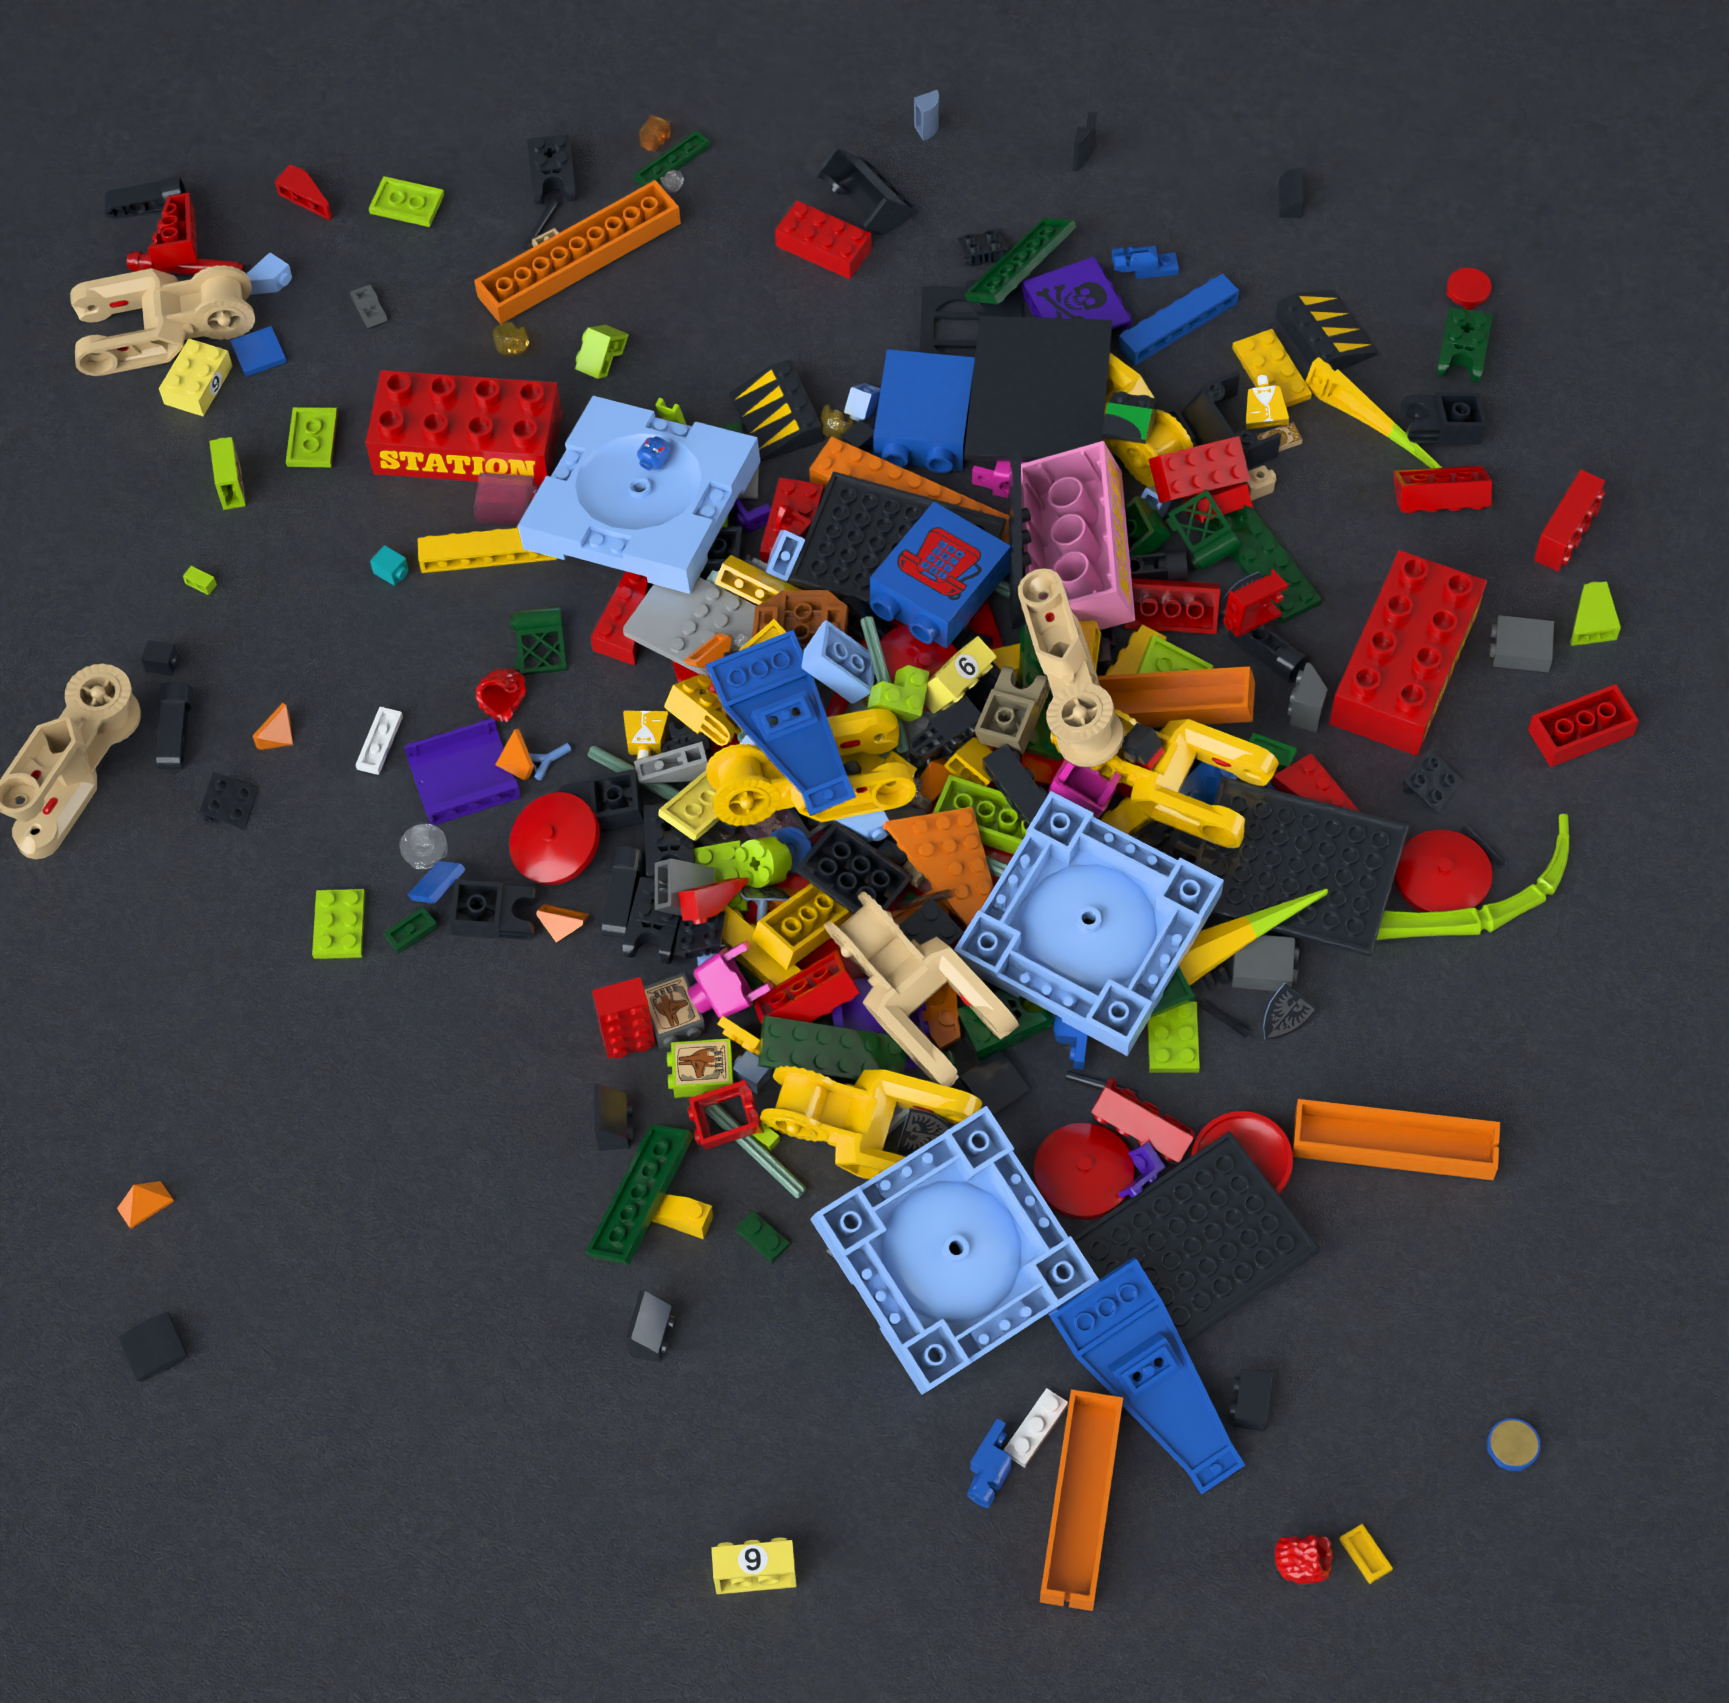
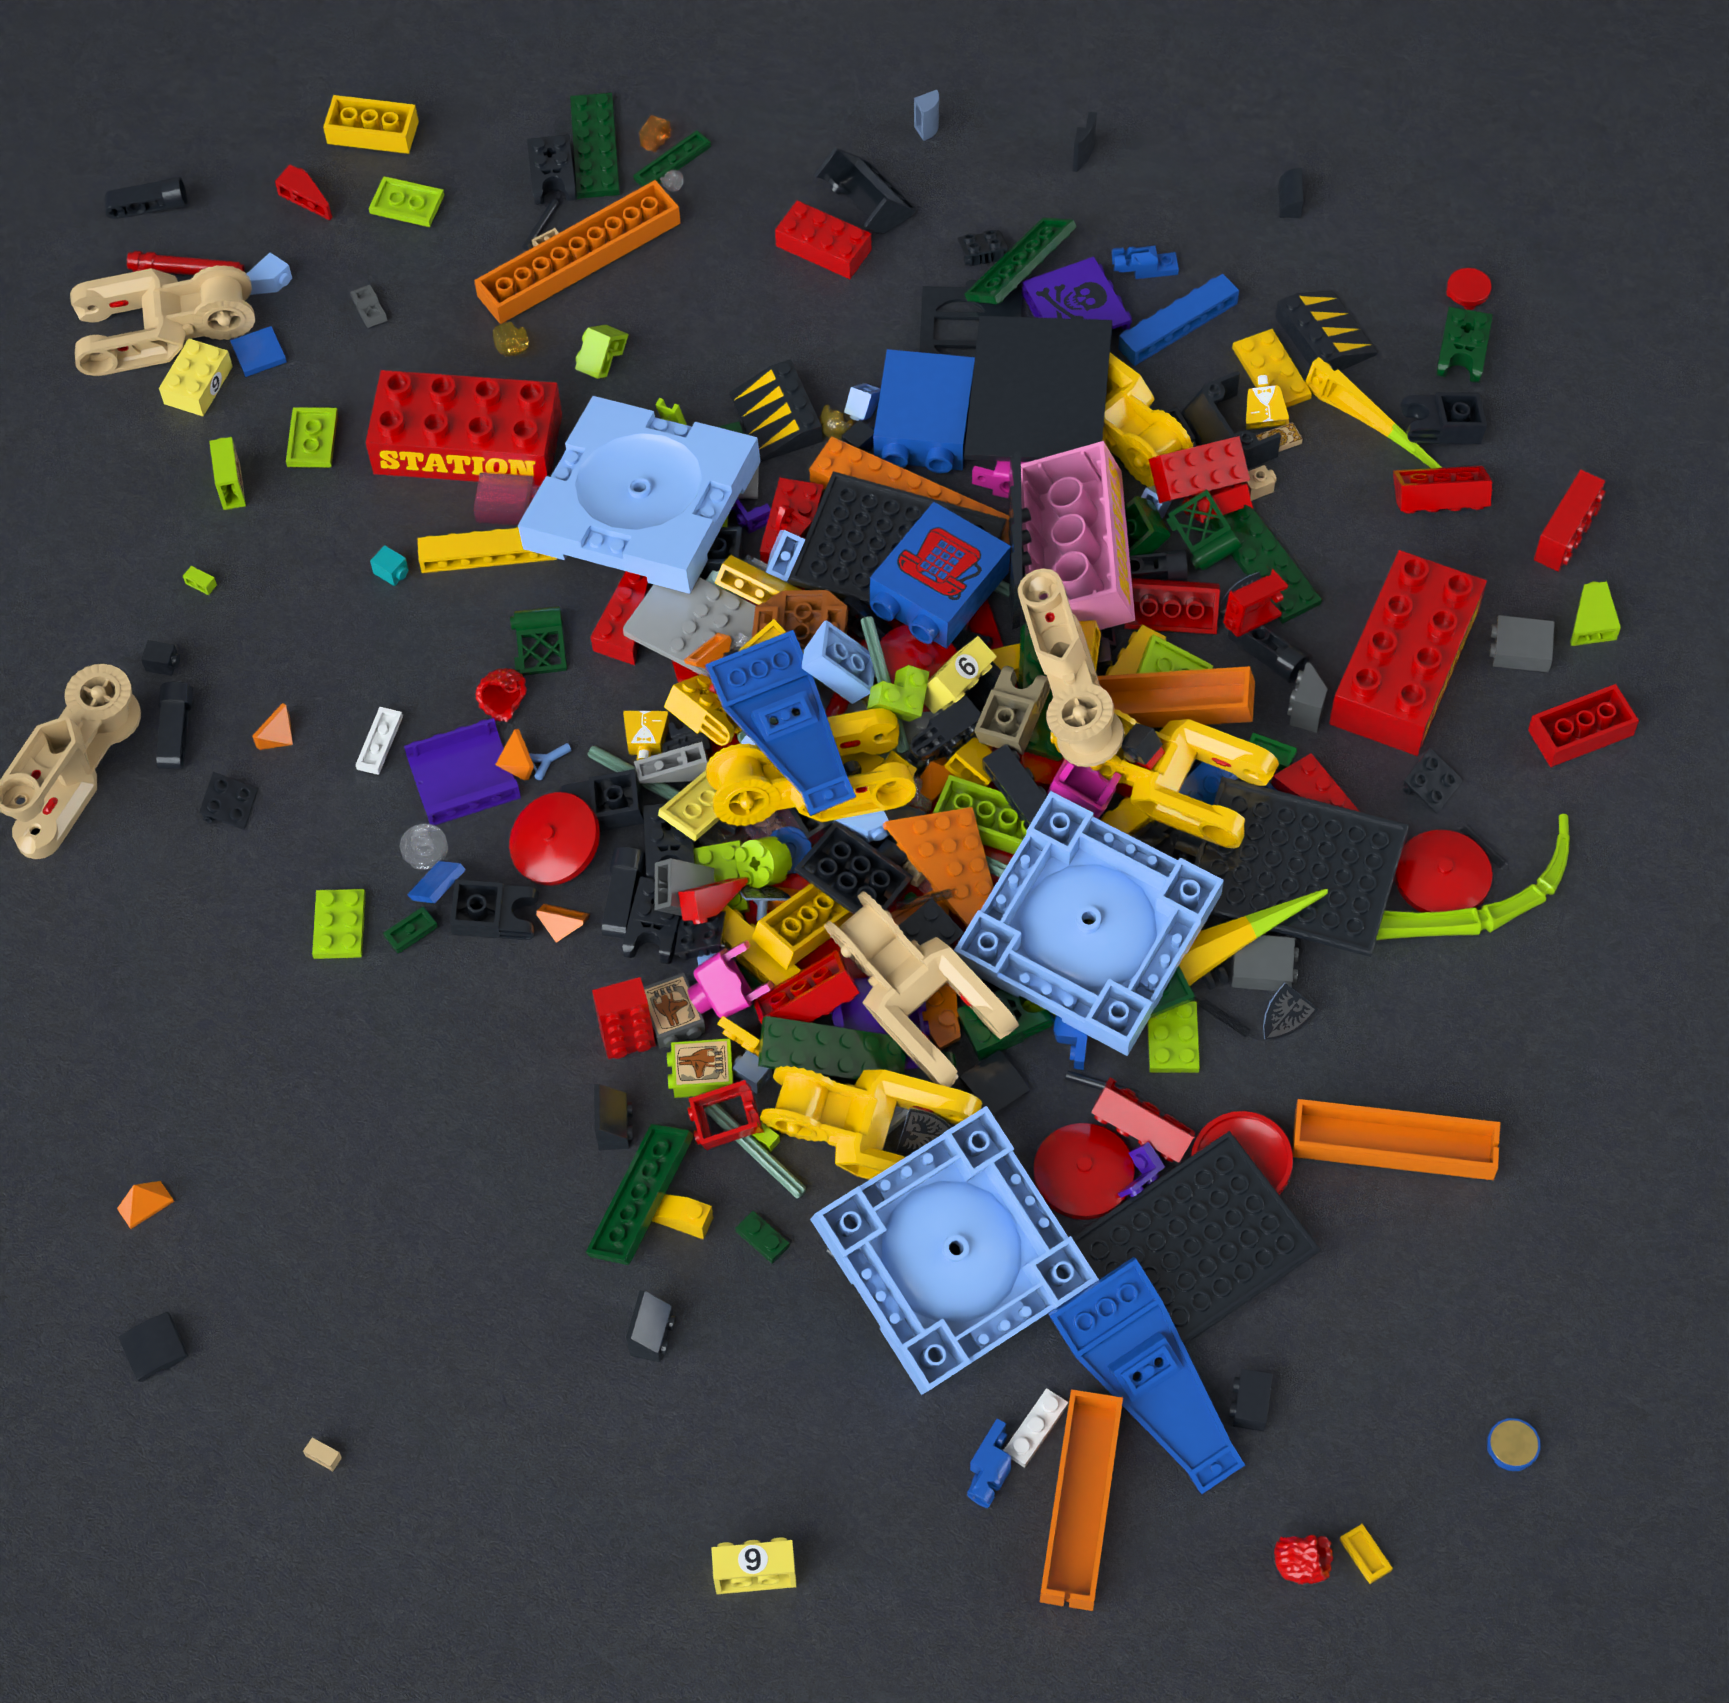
(176, 234): red wedge -> none
(322, 1454): none -> tan piece
(371, 124): none -> yellow brick
(594, 145): none -> dark green plate
(653, 453): blue head -> none
(1129, 417): black slope -> none

